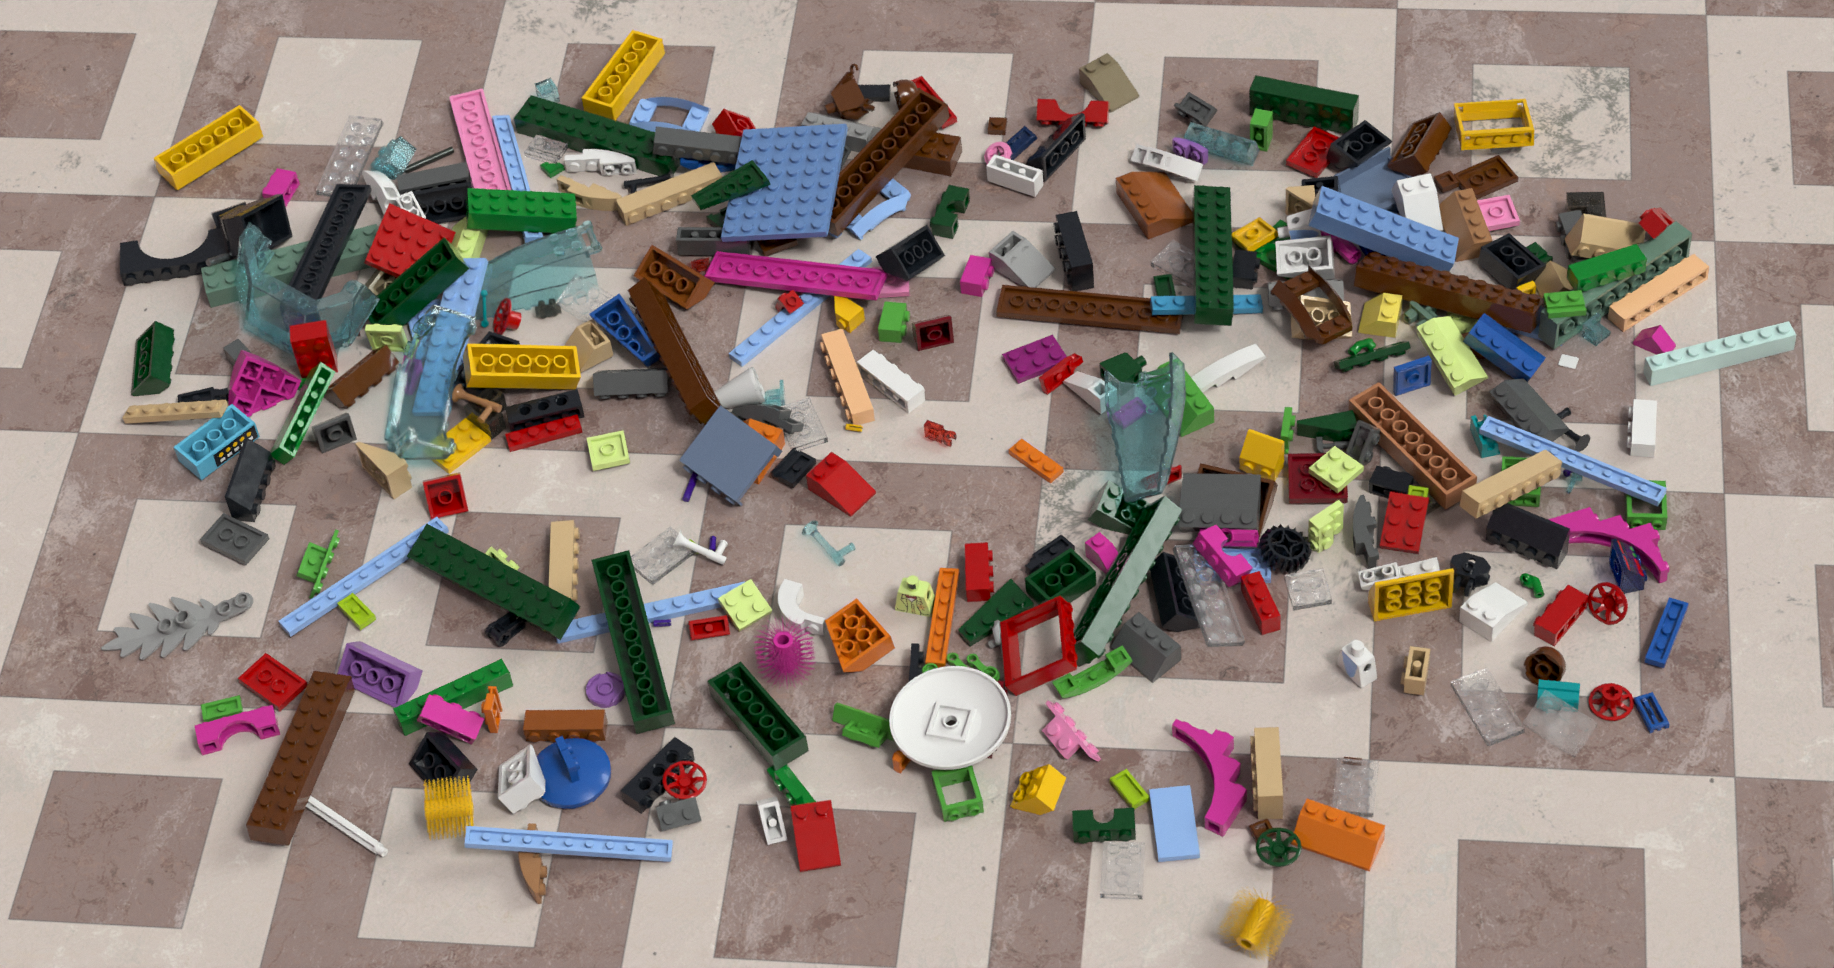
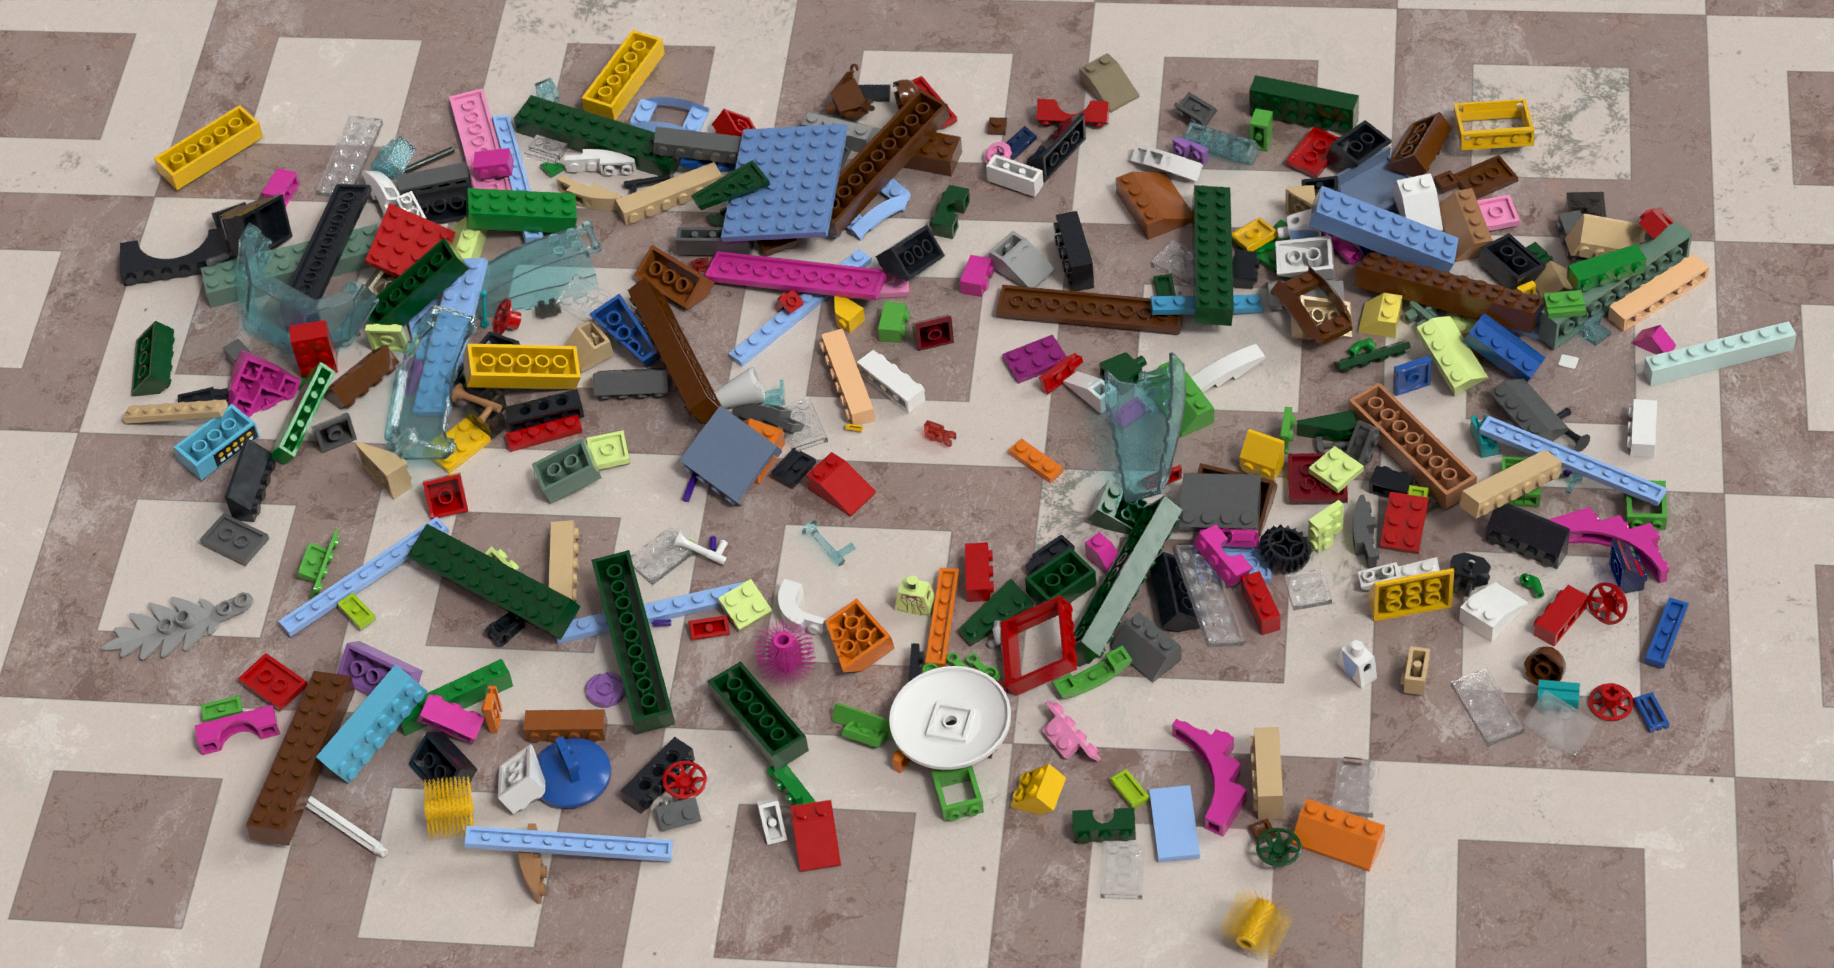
(372, 724): none -> medium azure brick
(493, 163): none -> dark pink brick
(566, 470): none -> sand green brick

